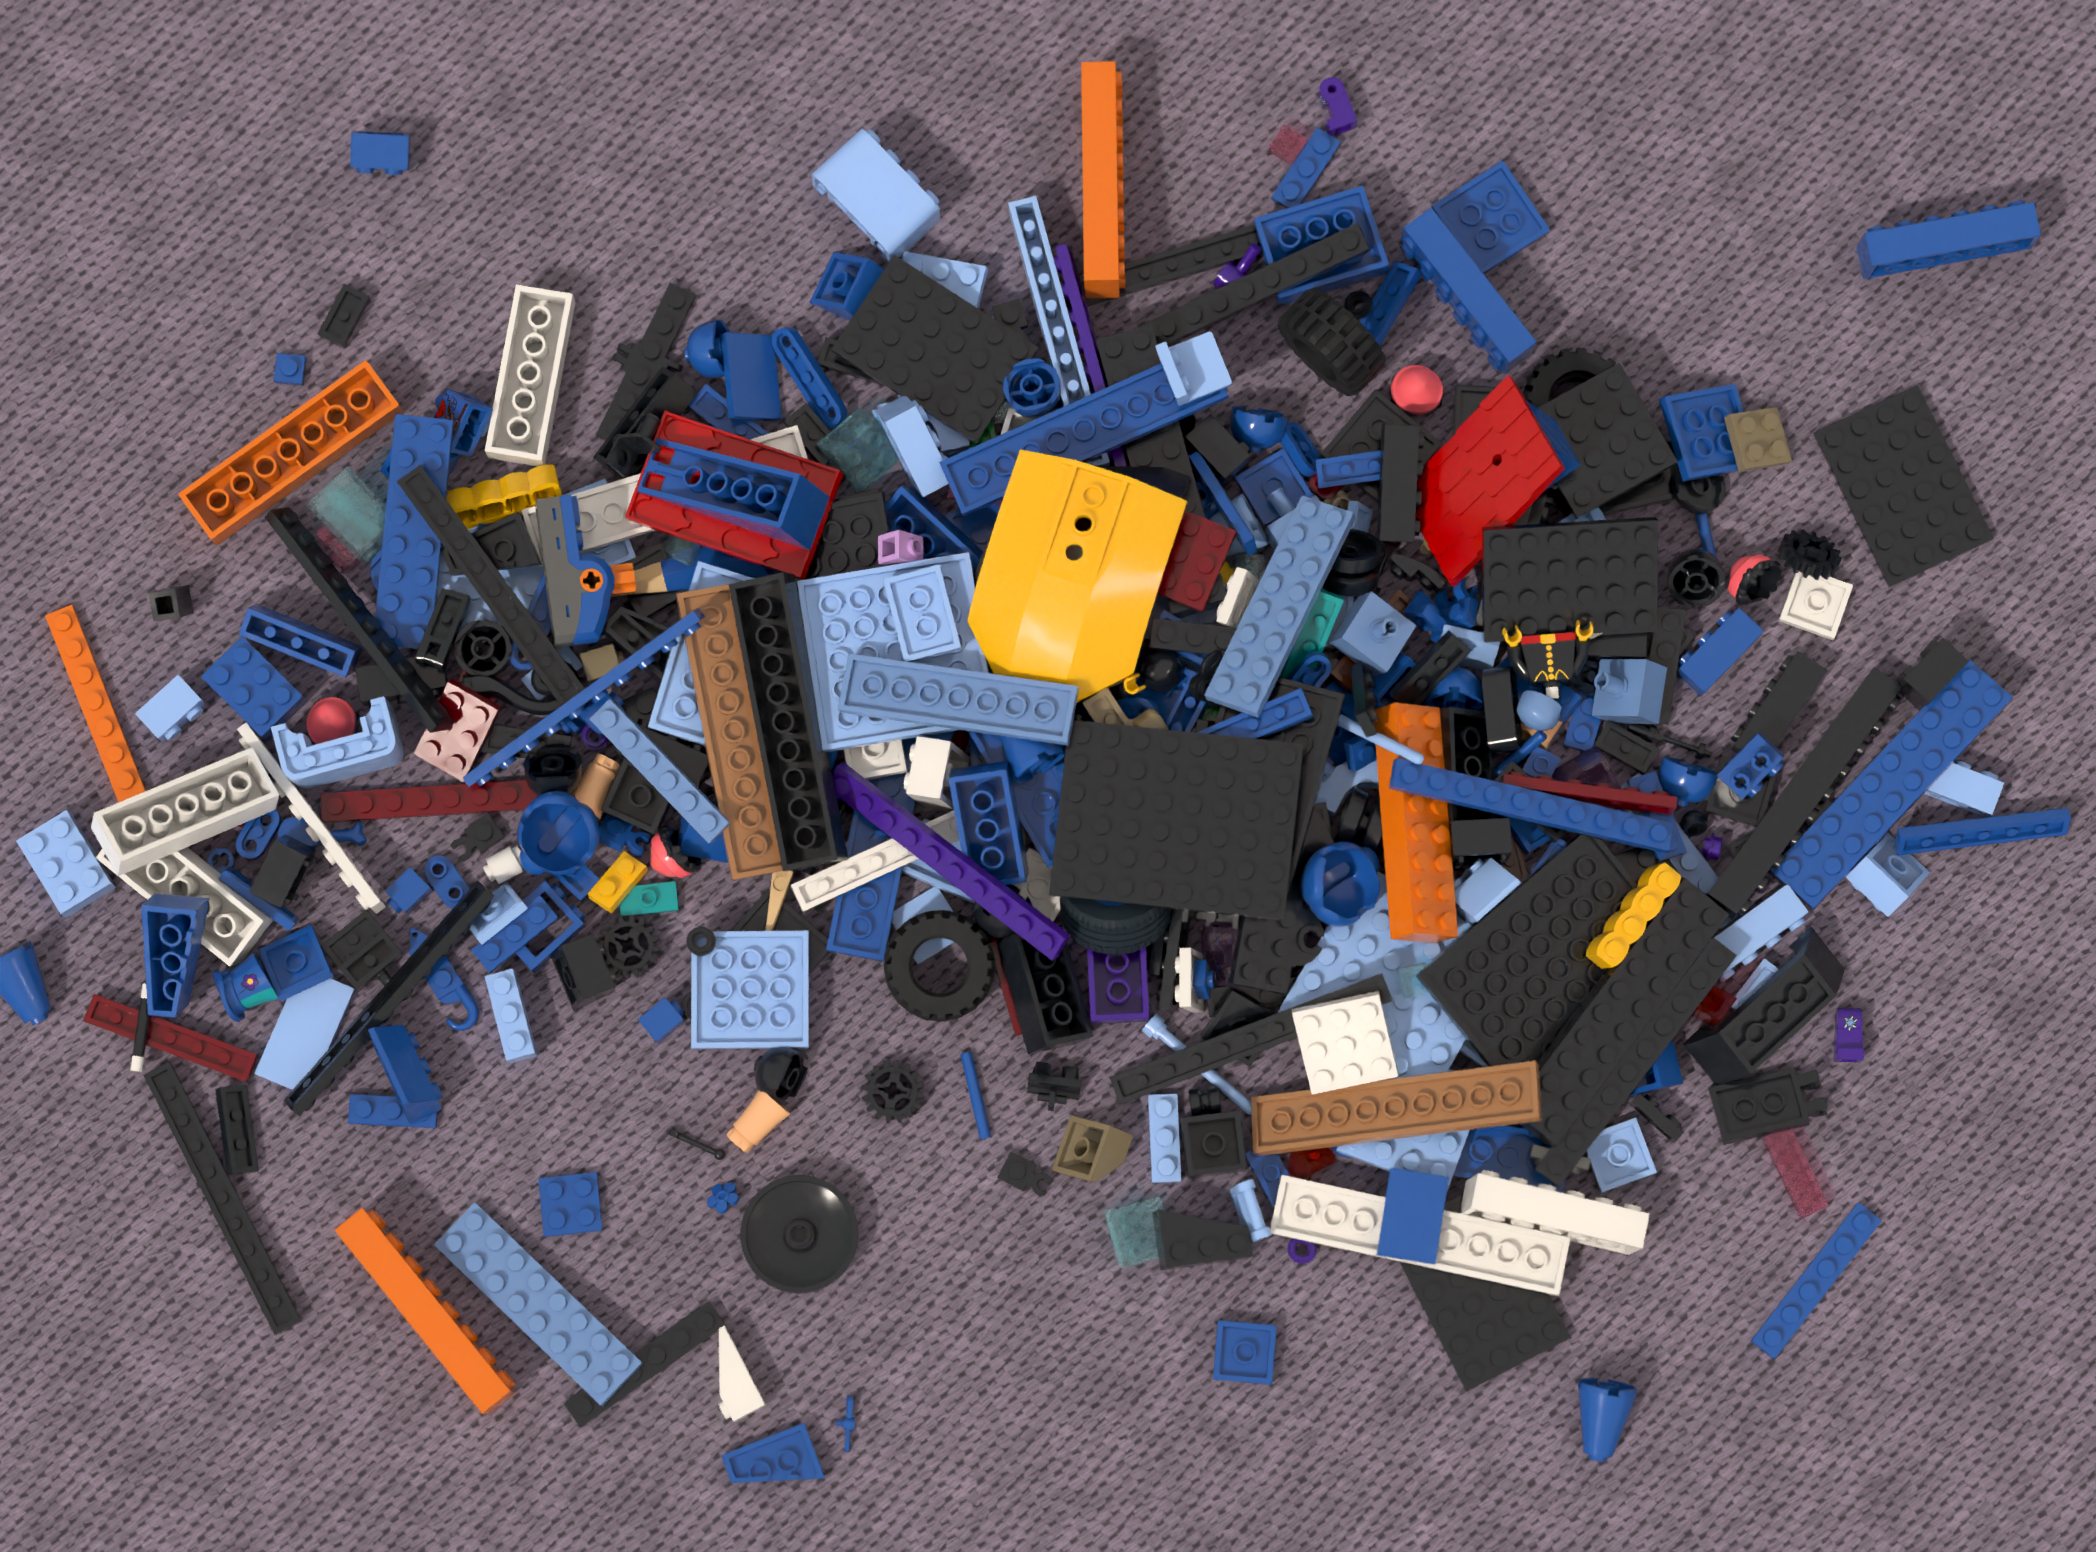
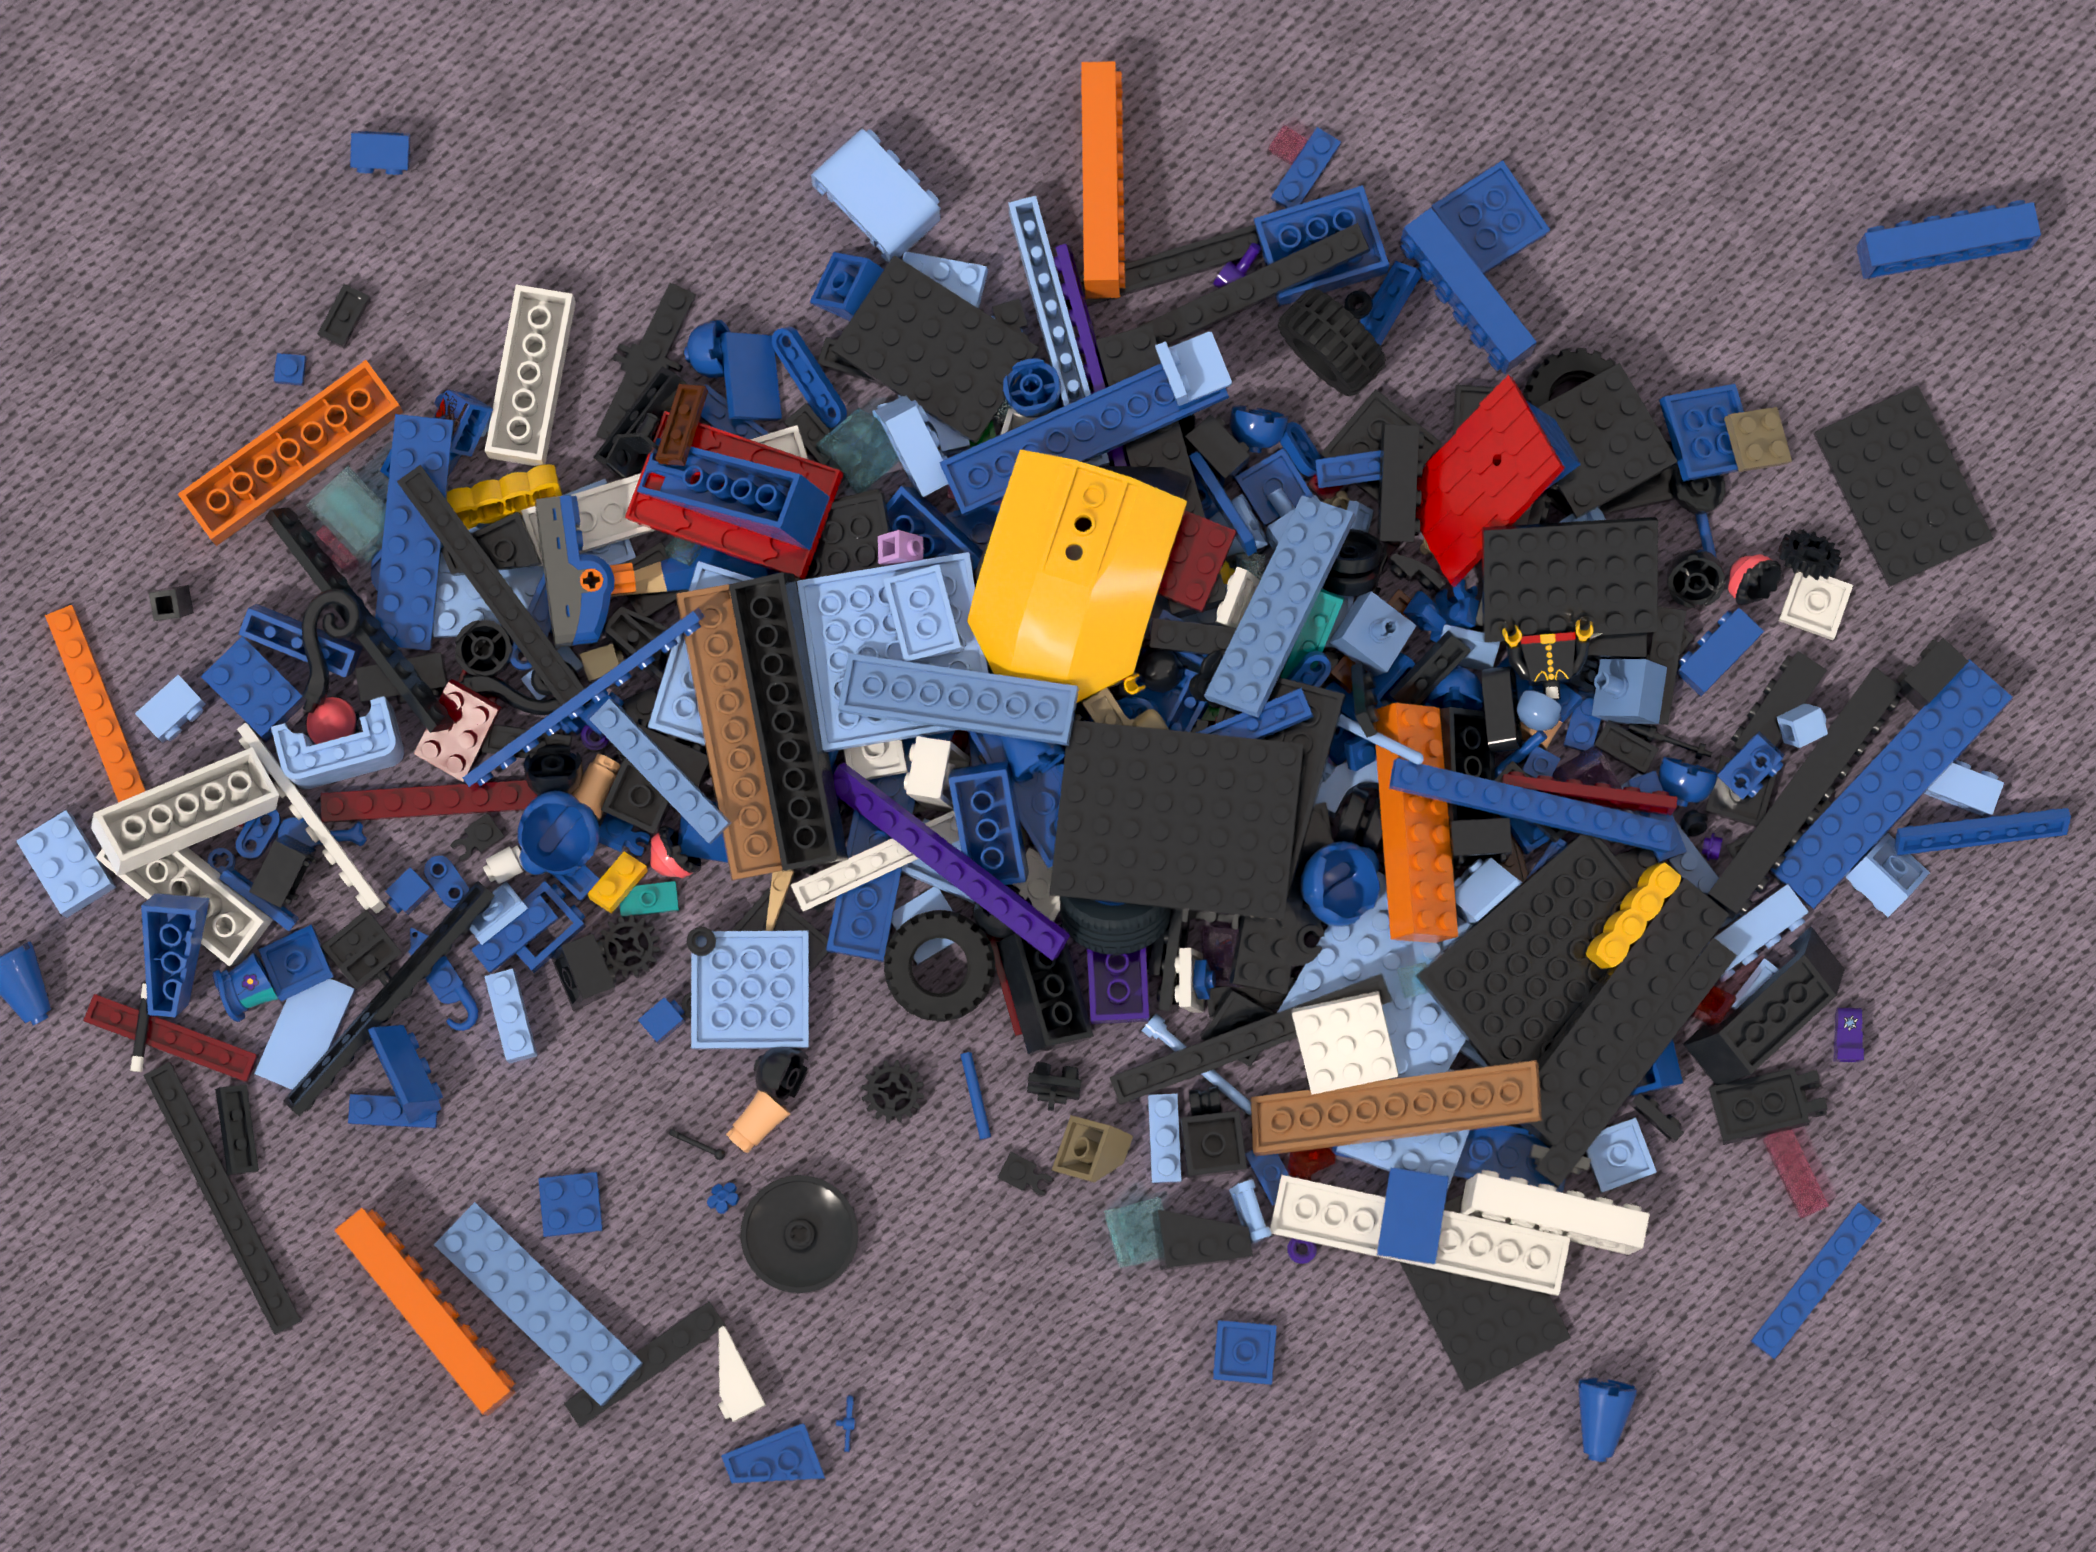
(319, 679): none -> black plant
(443, 628): black plate -> none
(681, 424): none -> reddish brown tile
(1335, 98): dark purple leg -> none
(1416, 390): coral hair -> none
(1802, 725): none -> light blue brick

